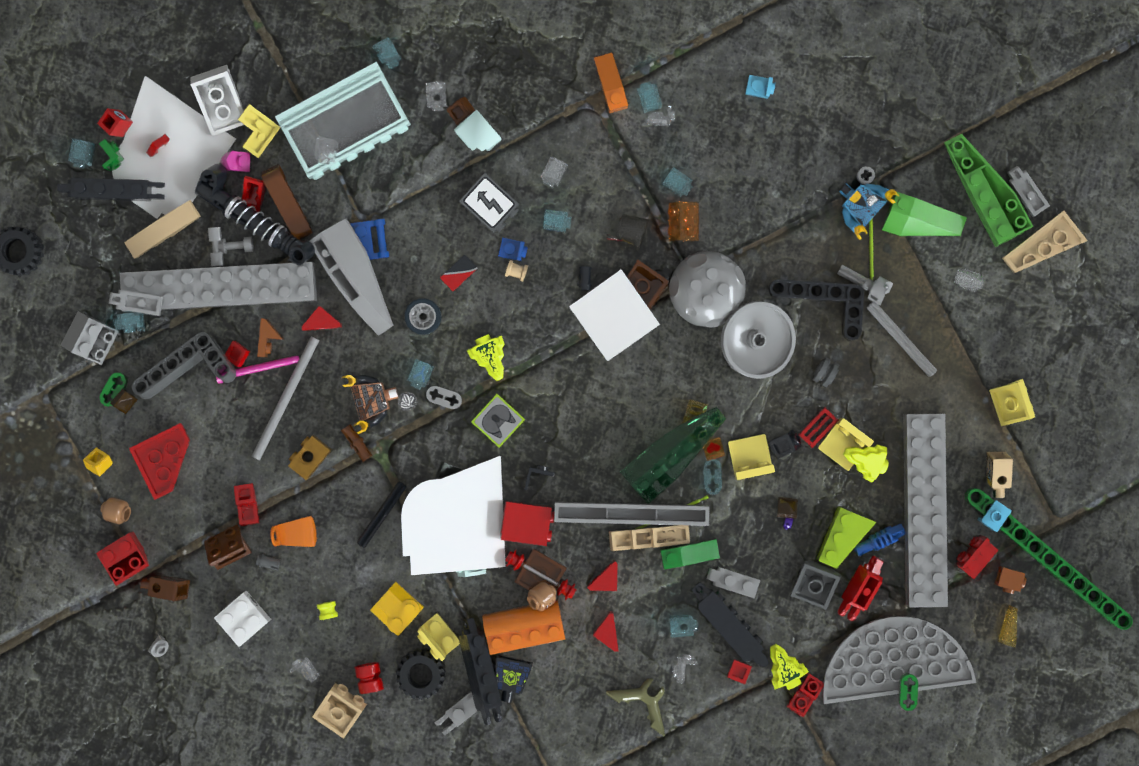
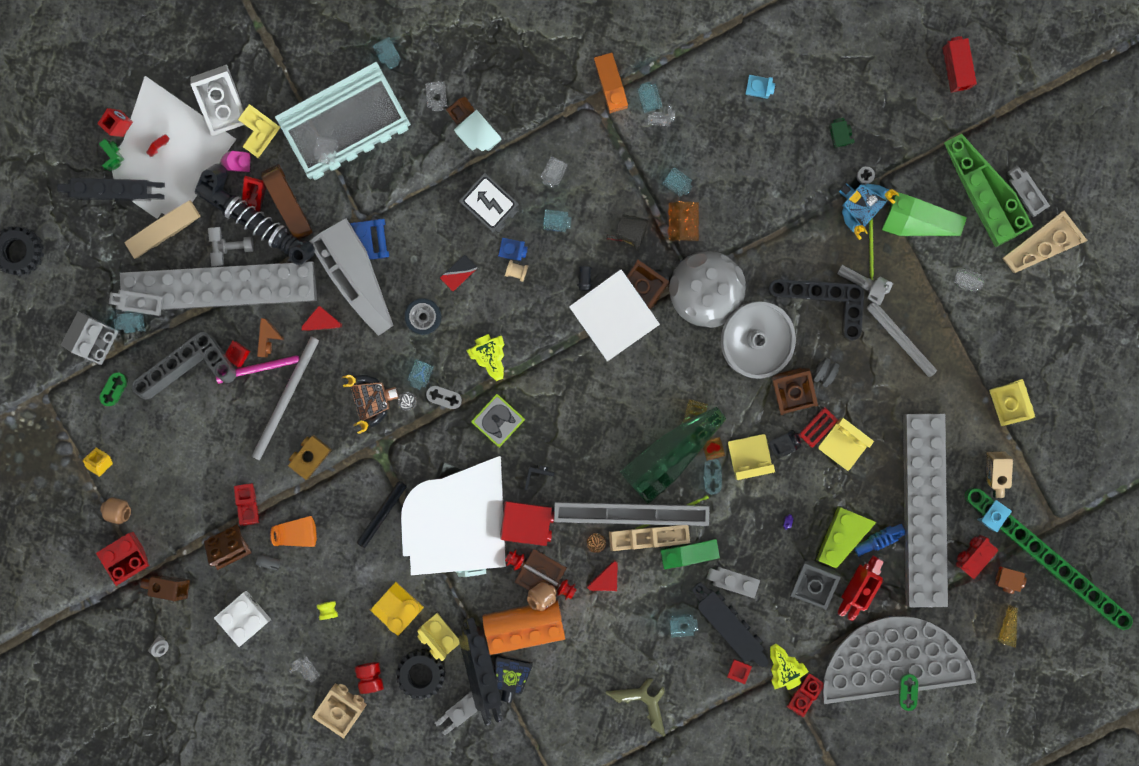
(81, 153): clear light blue brick -> none
(124, 401): dark brown tile -> none
(162, 459): red plate -> none
(356, 442): reddish brown pin -> none
(596, 543): none -> clear orange tile
(607, 633): red slope -> none
(679, 670): clear bracket -> none
(787, 507): dark brown tile -> none
(794, 390): none -> reddish brown slope
(840, 133): none -> dark green brick
(868, 460): neon yellow rock -> none
(959, 64): none -> red brick

